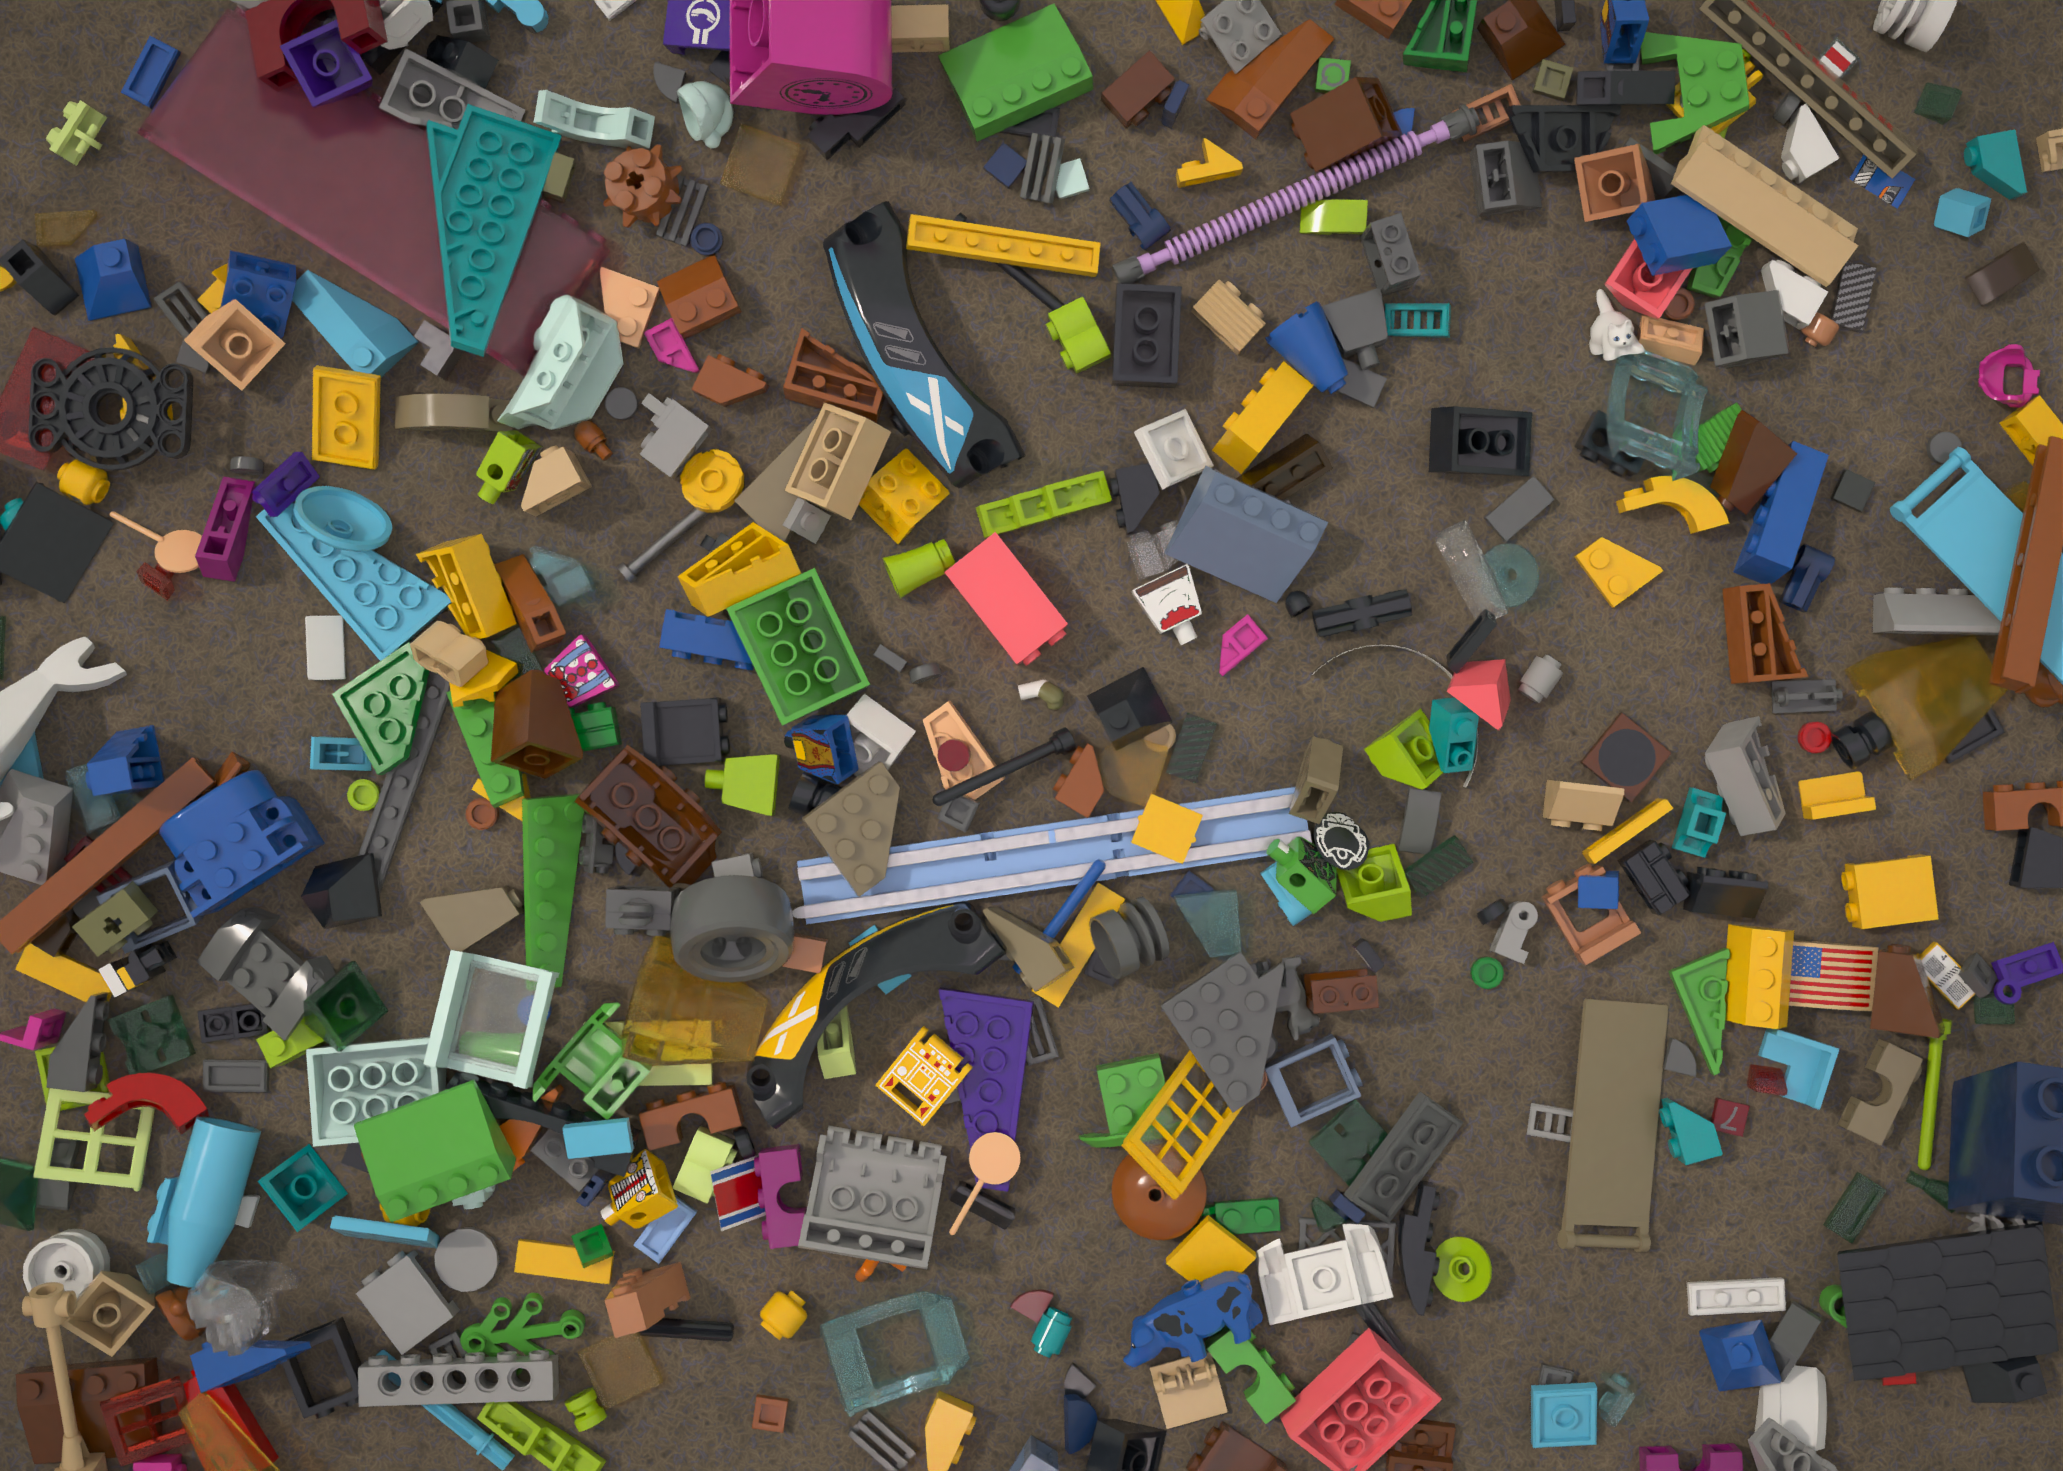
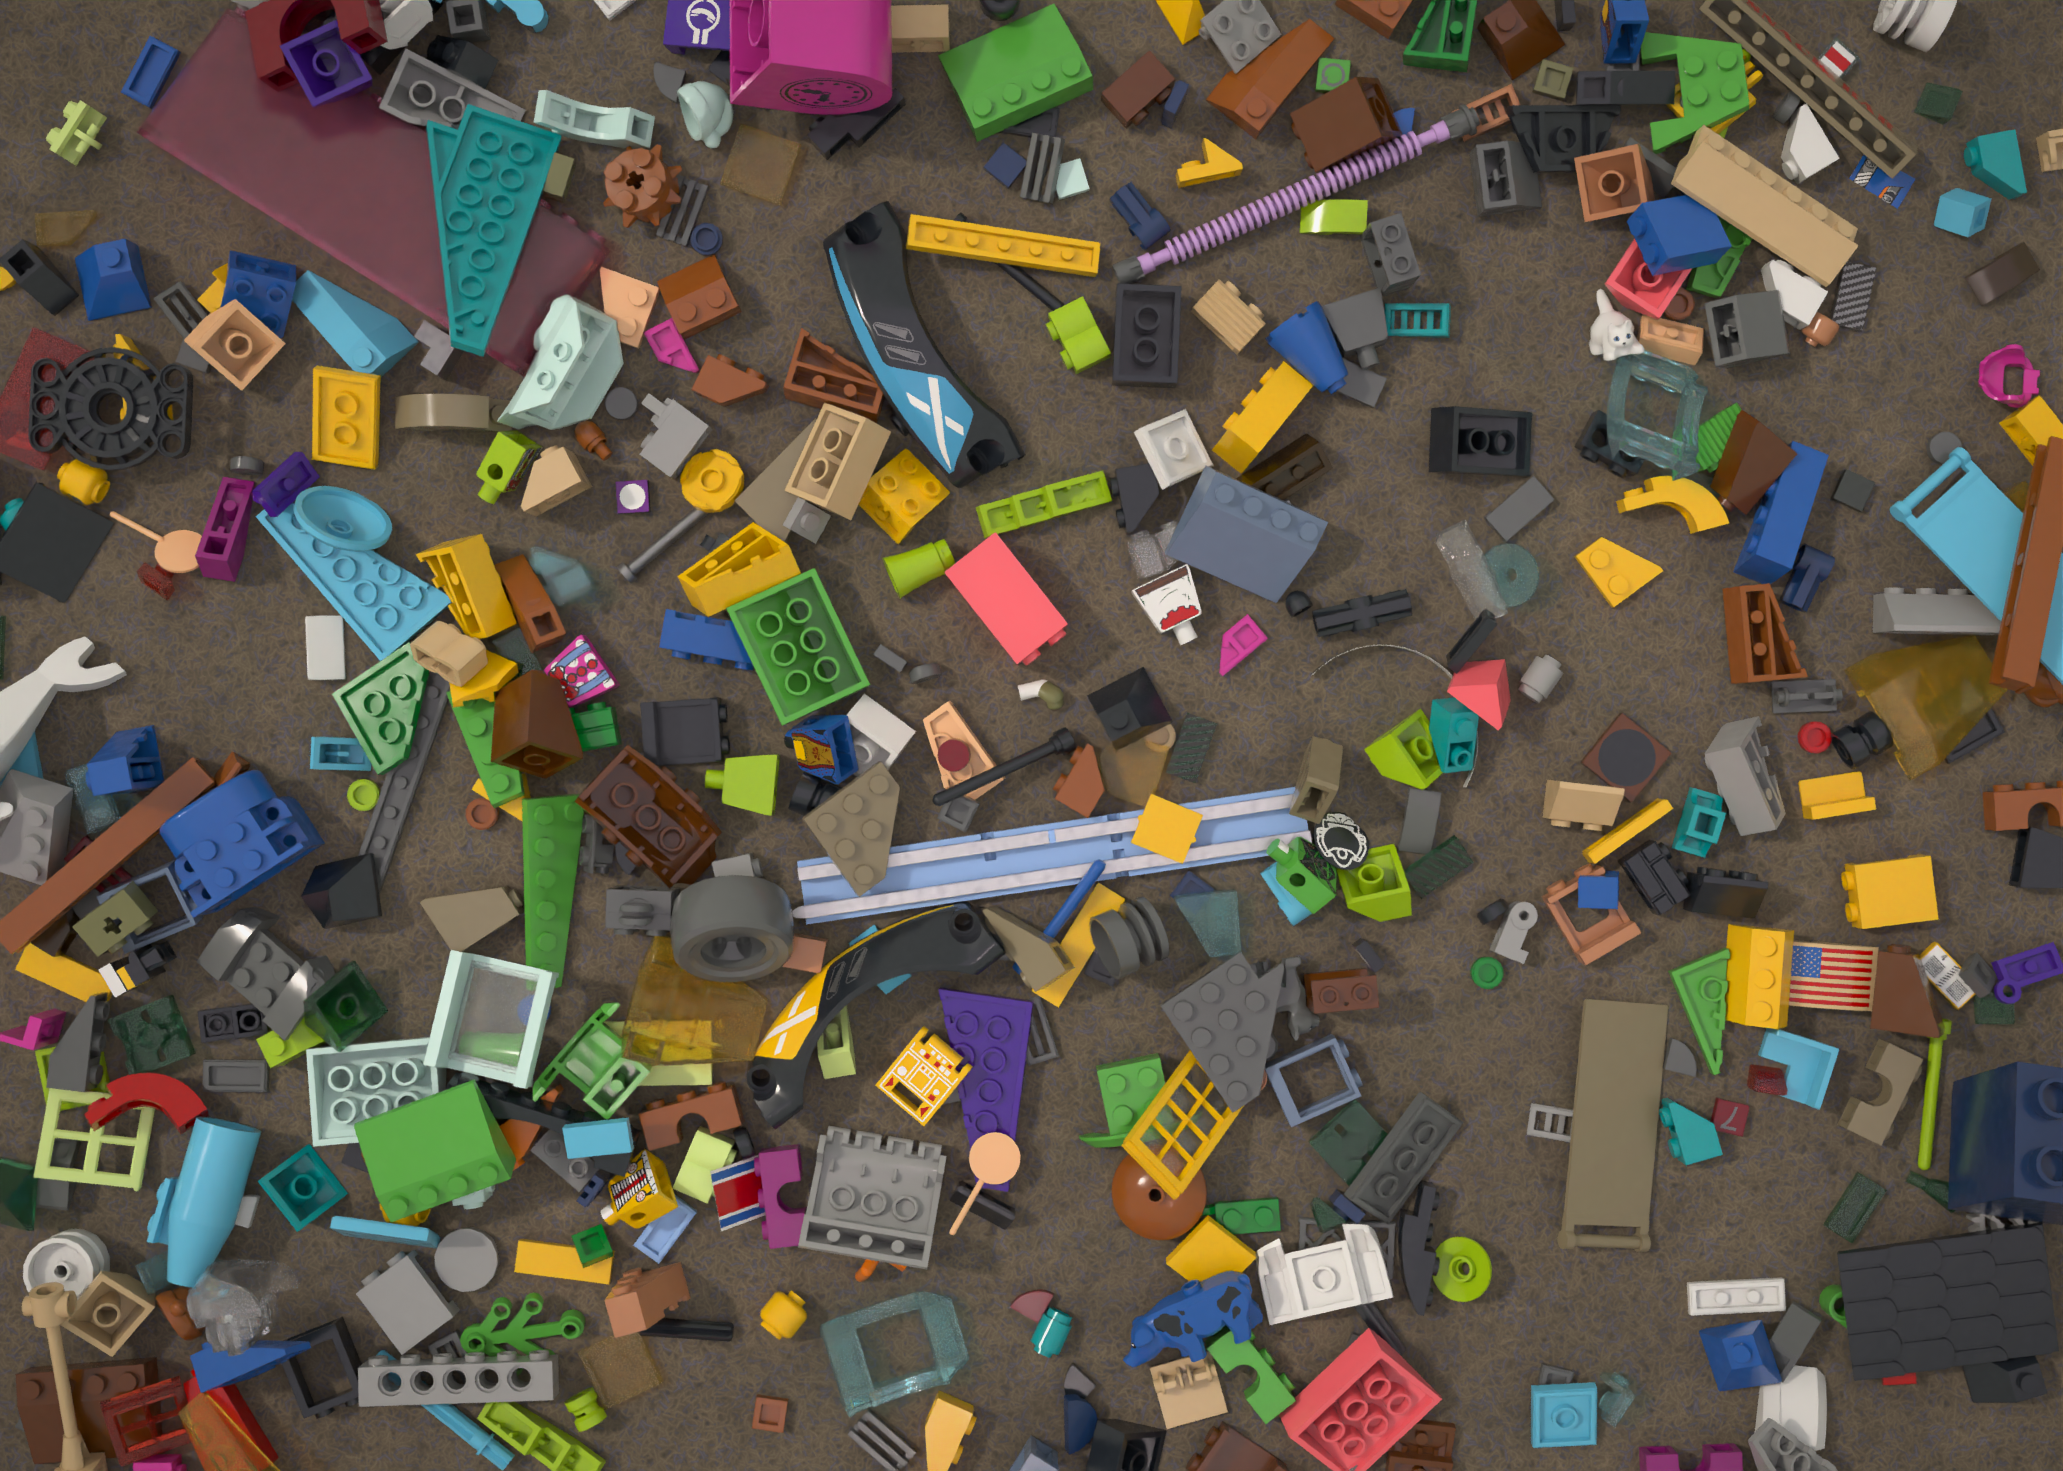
(633, 497): none -> tile

